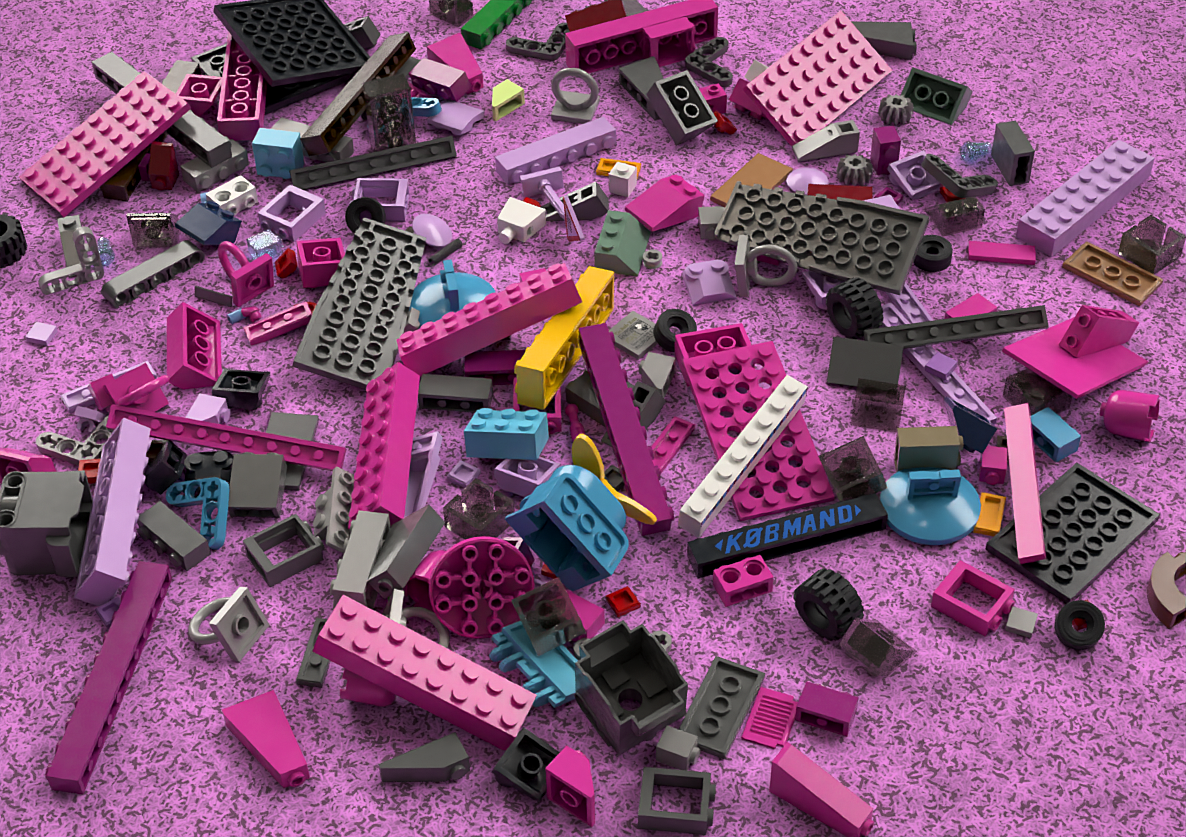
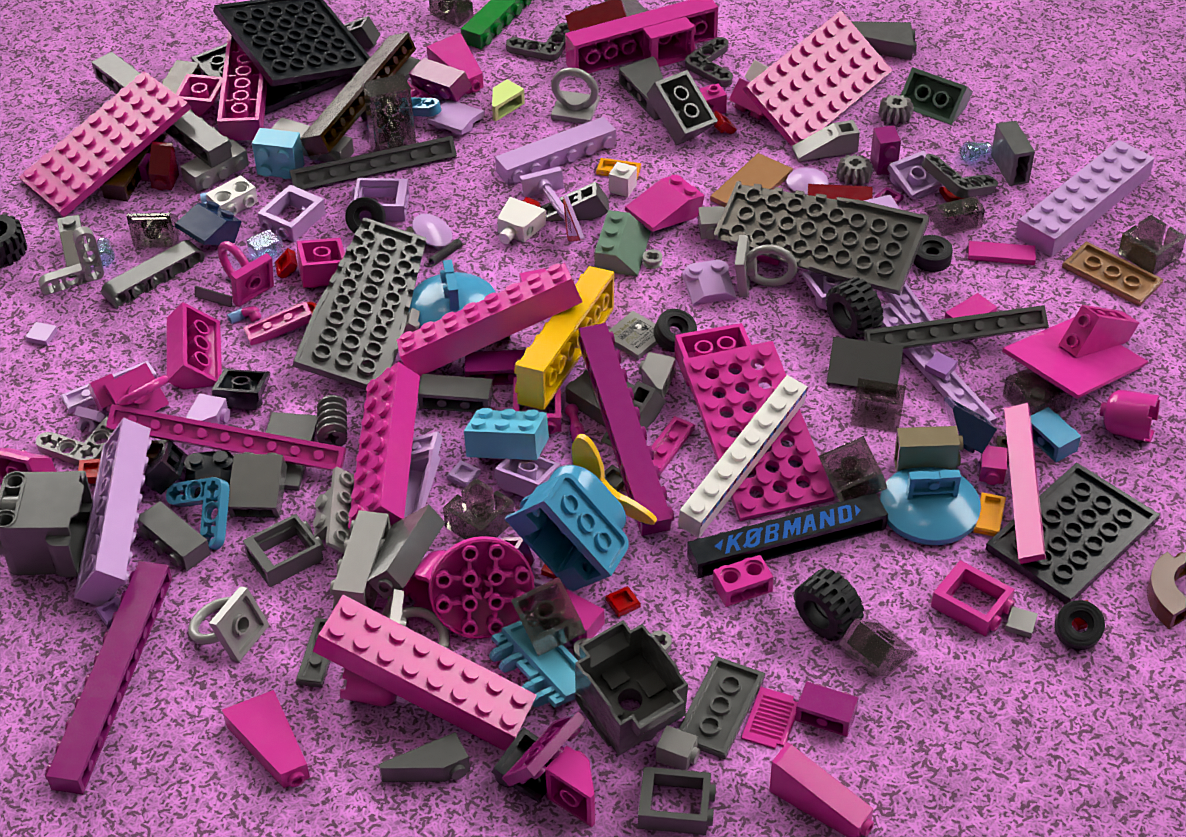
(332, 420): none -> dark grey piece
(546, 747): none -> magenta plate

